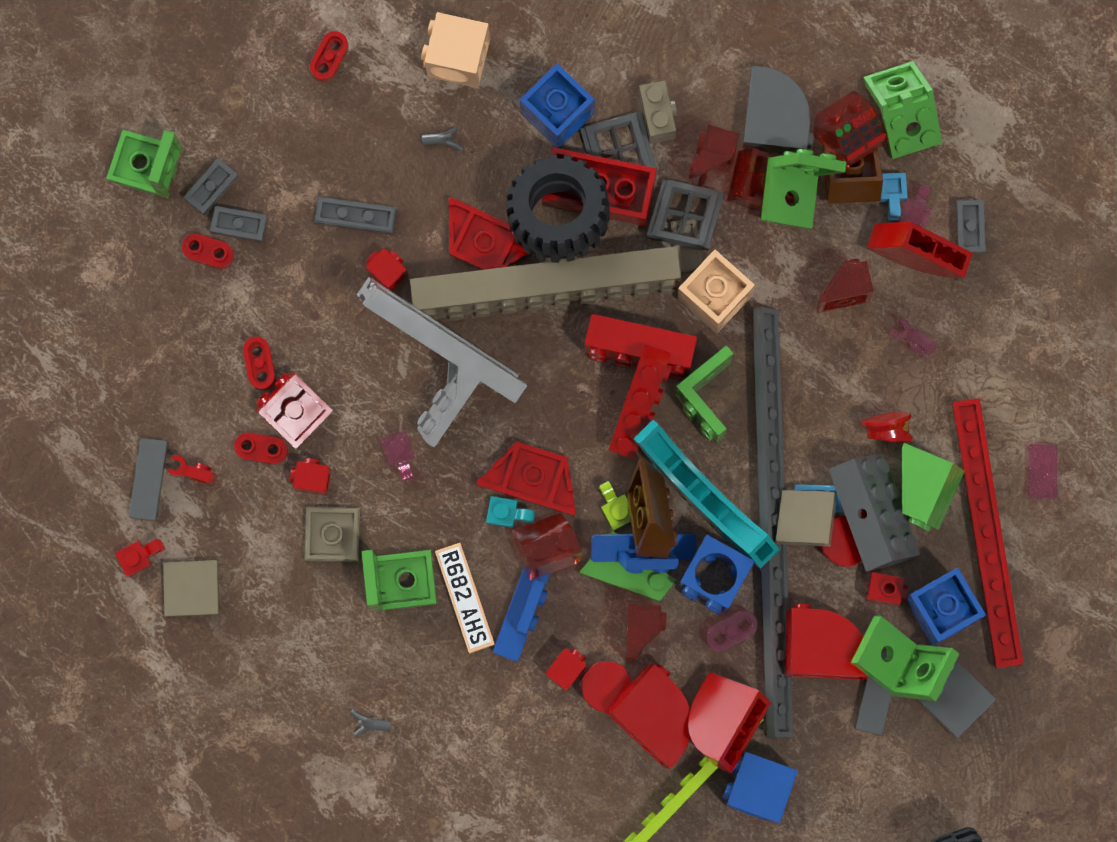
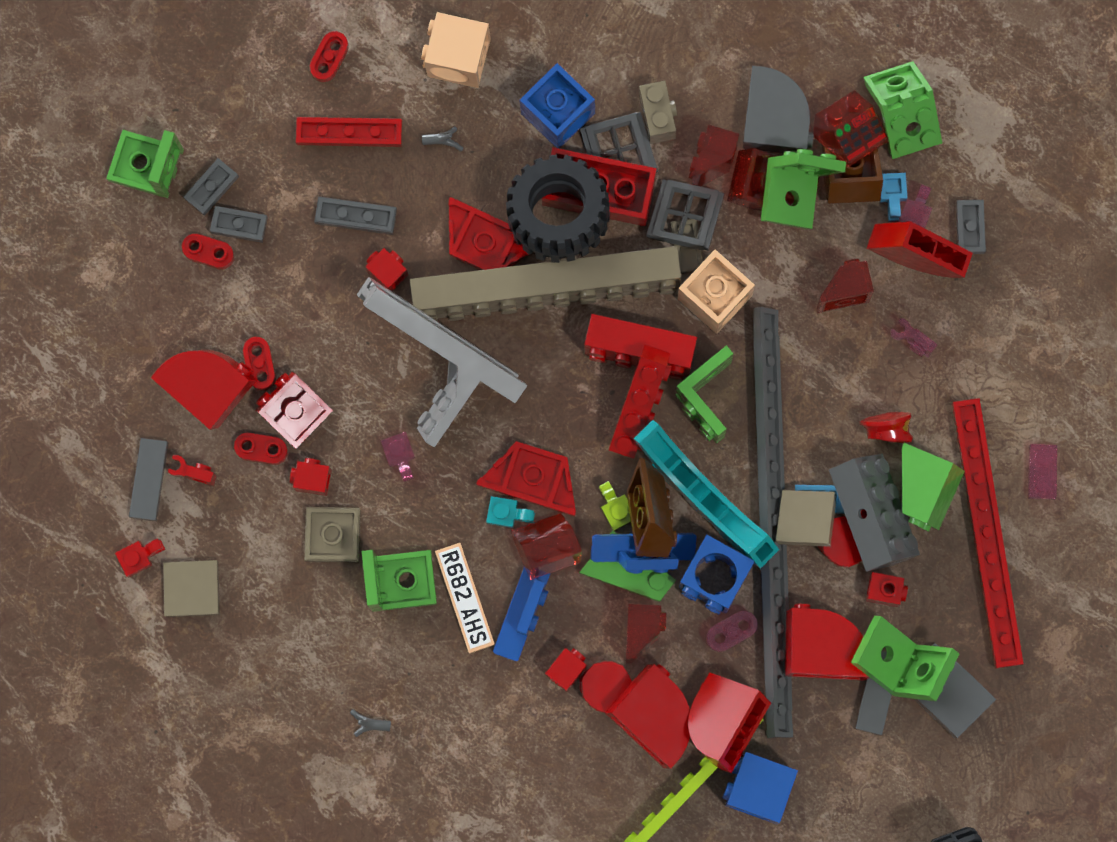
(205, 383): none -> red brick
(349, 131): none -> red plate
(945, 607): blue brick -> none

